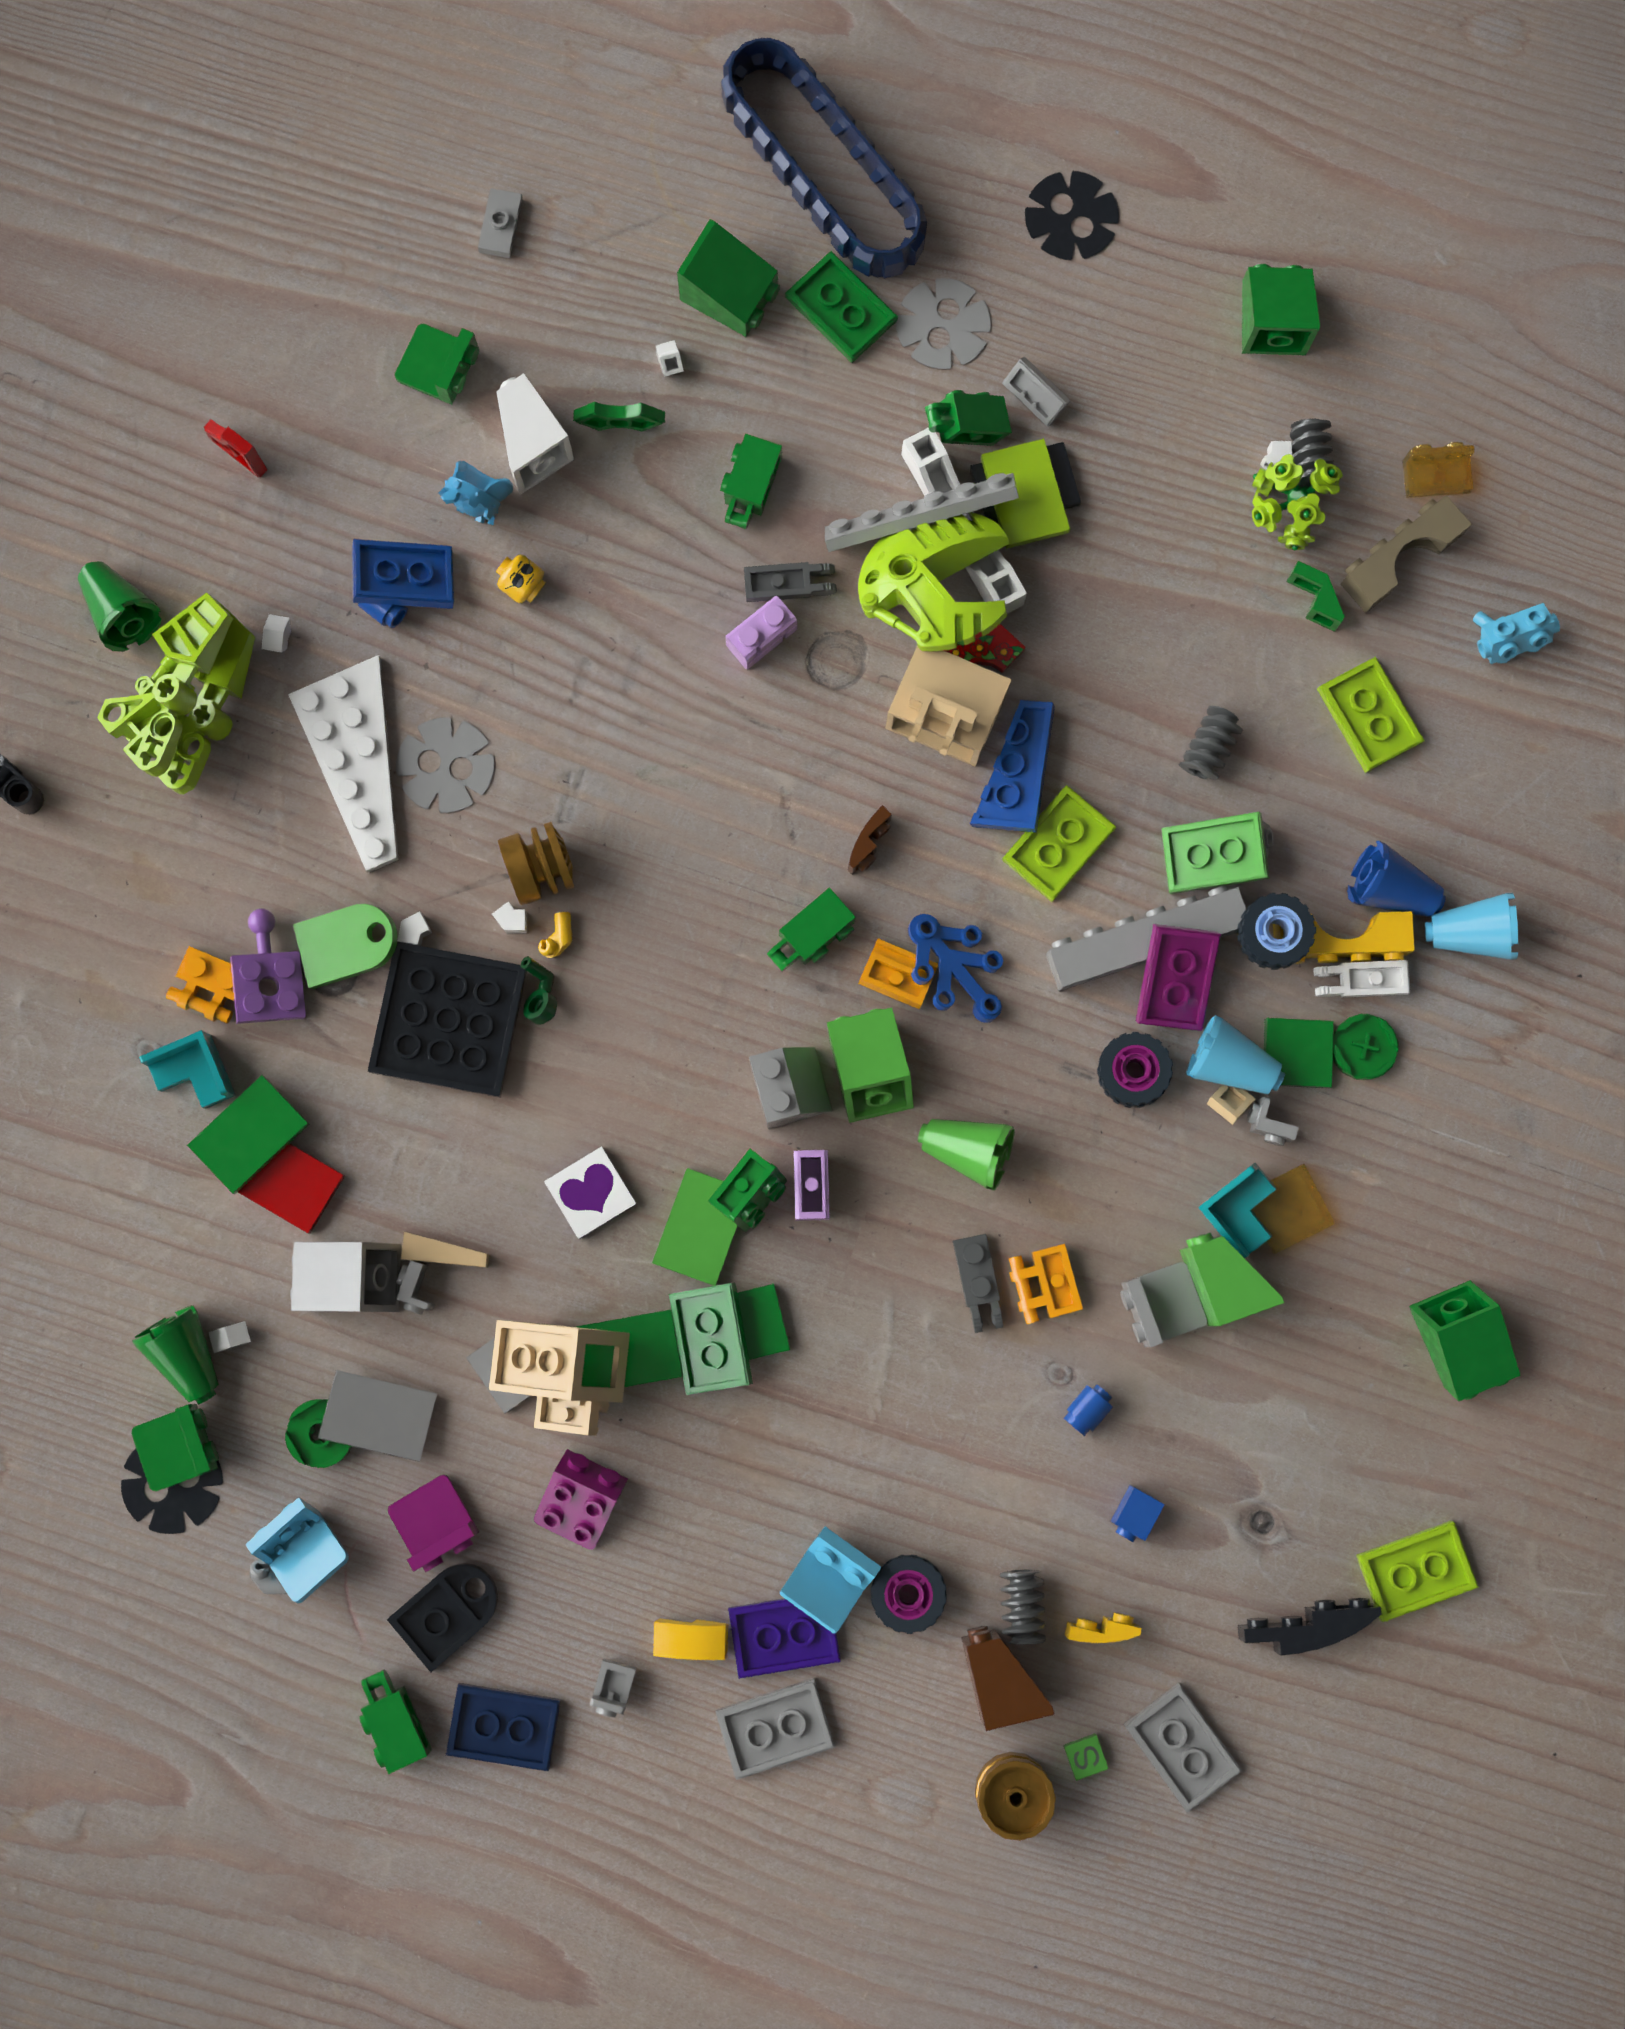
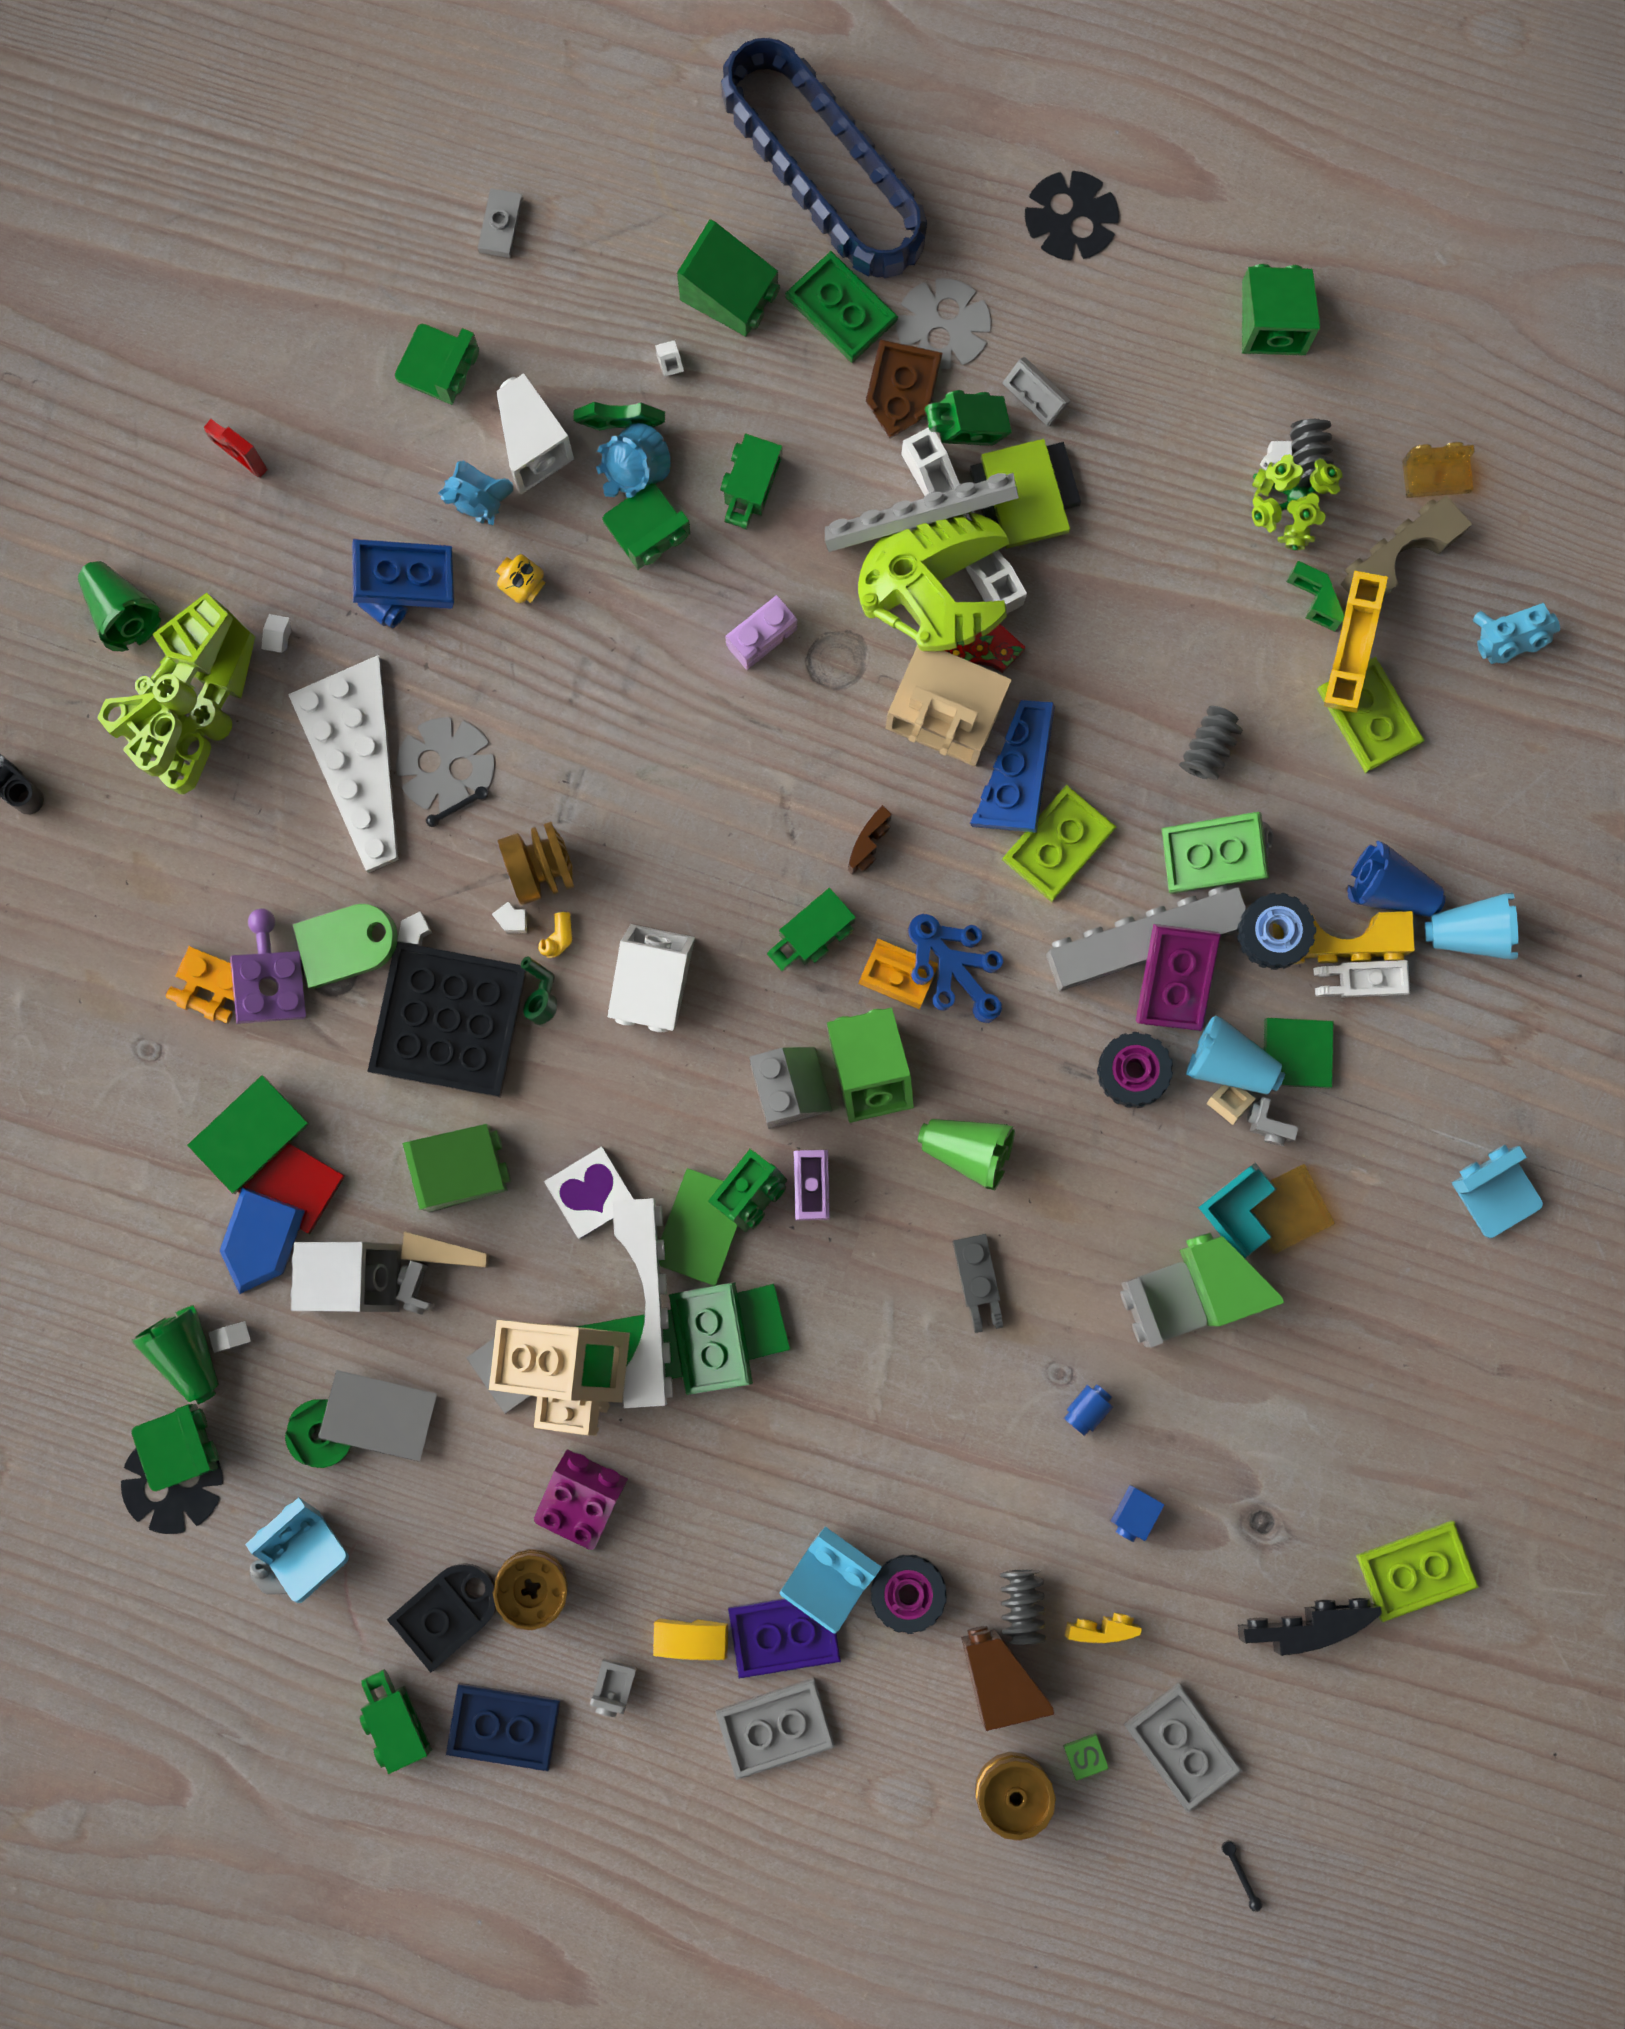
(194, 1060): teal panel -> none
(259, 1238): none -> blue tile
(432, 1523): magenta bracket -> none
(456, 1167): none -> bright green slope
(480, 793): none -> black hinge
(522, 1608): none -> pearl gold wheel
(634, 460): none -> dark azure hair
(645, 1375): none -> white arch
(646, 526): none -> green bracket
(650, 978): none -> white slope
(787, 581): dark grey hinge -> none
(902, 385): none -> reddish brown tile
(1055, 1280): light orange plate -> none
(1229, 1849): none -> black hinge
(1355, 641): none -> yellow arch
(1364, 1047): green tile -> none
(1466, 1340): green slope -> none
(1498, 1191): none -> medium azure bracket

